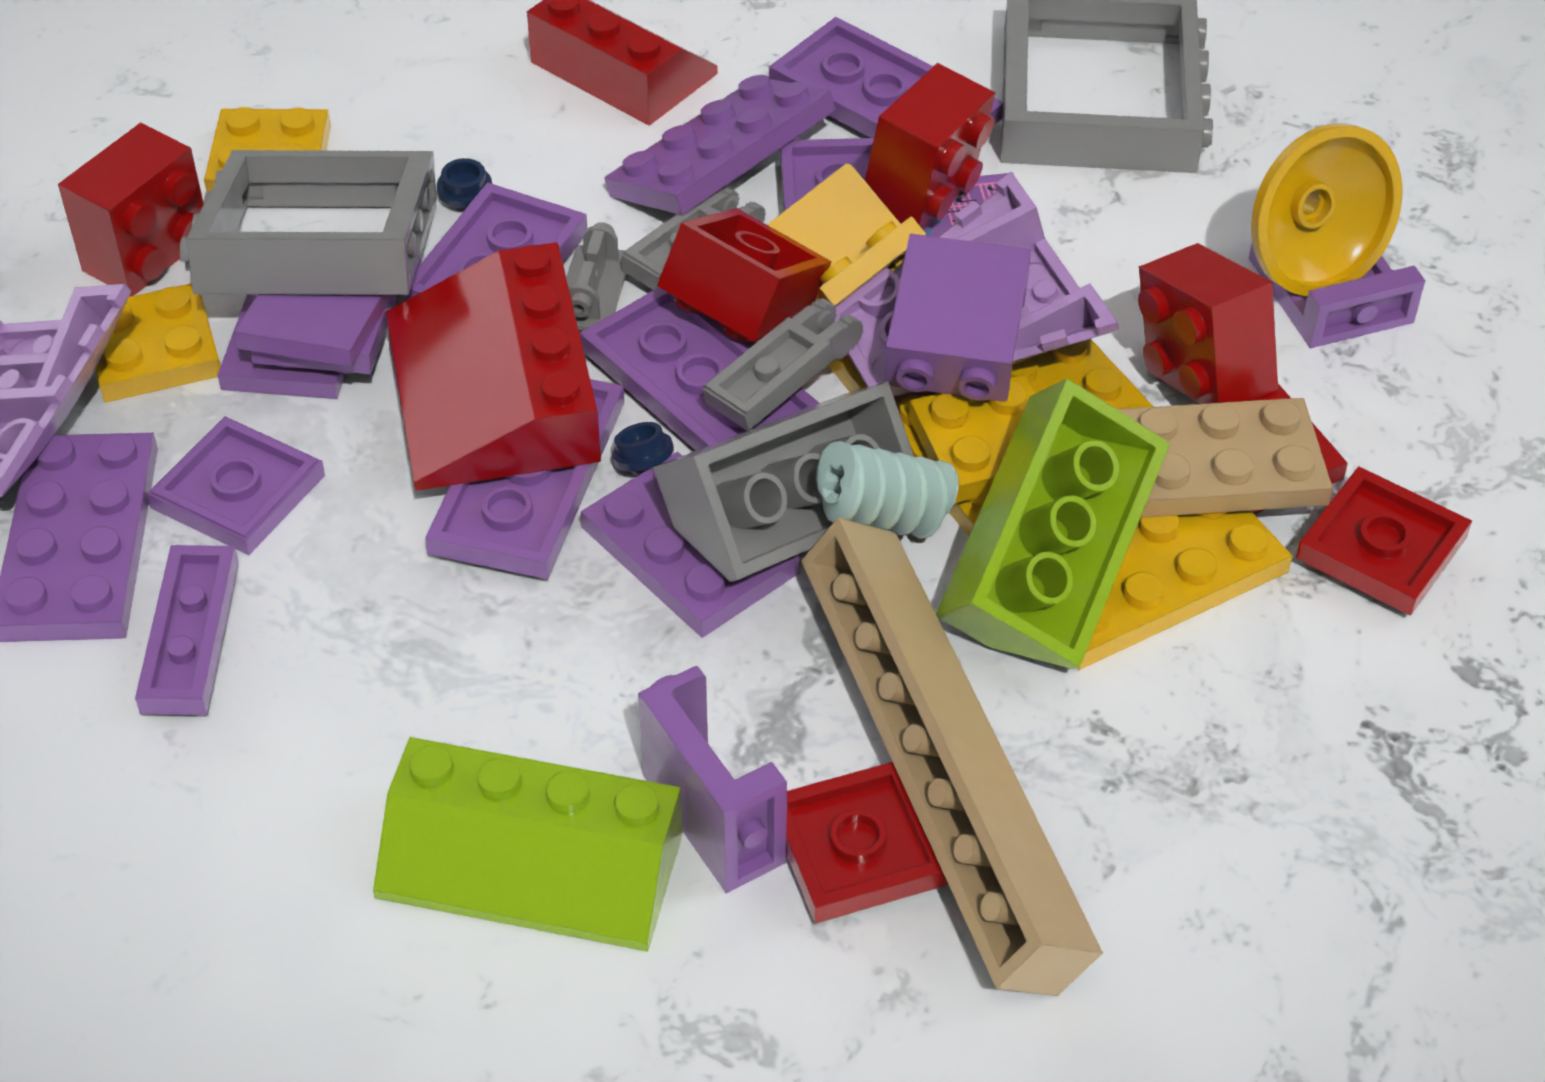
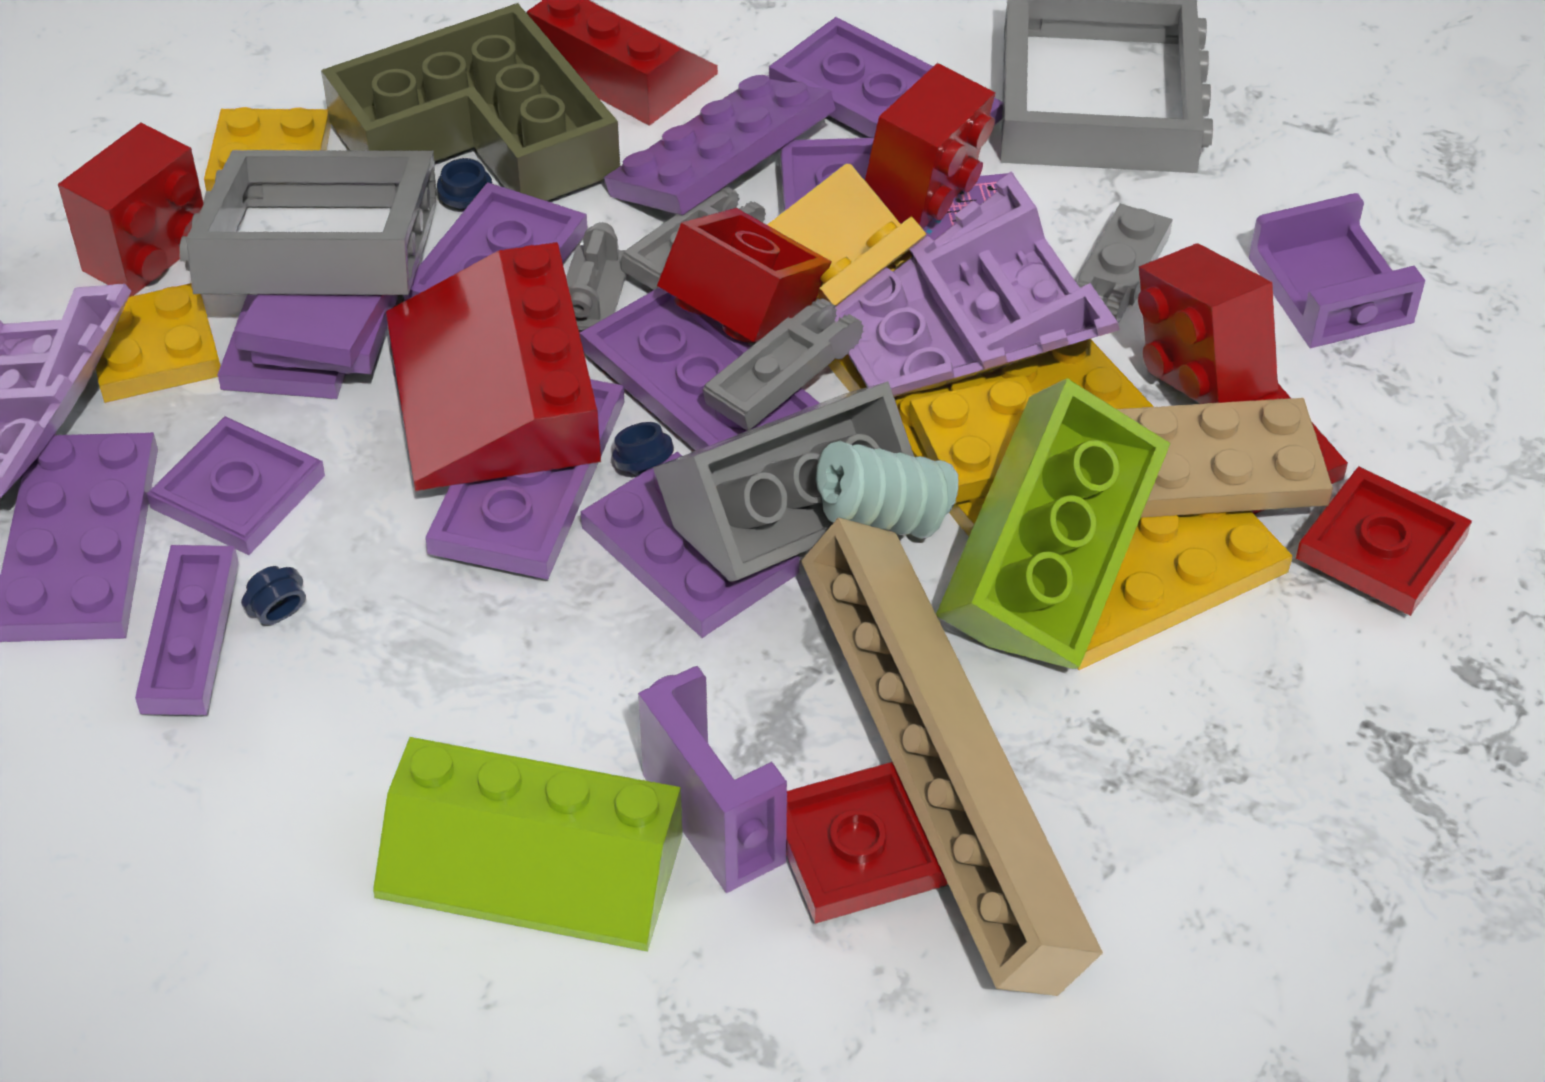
(274, 594): none -> dark blue plate
(481, 87): none -> olive brick
(957, 317): medium lavender panel -> none
(1127, 242): none -> light grey hinge
(1326, 208): yellow dish -> none

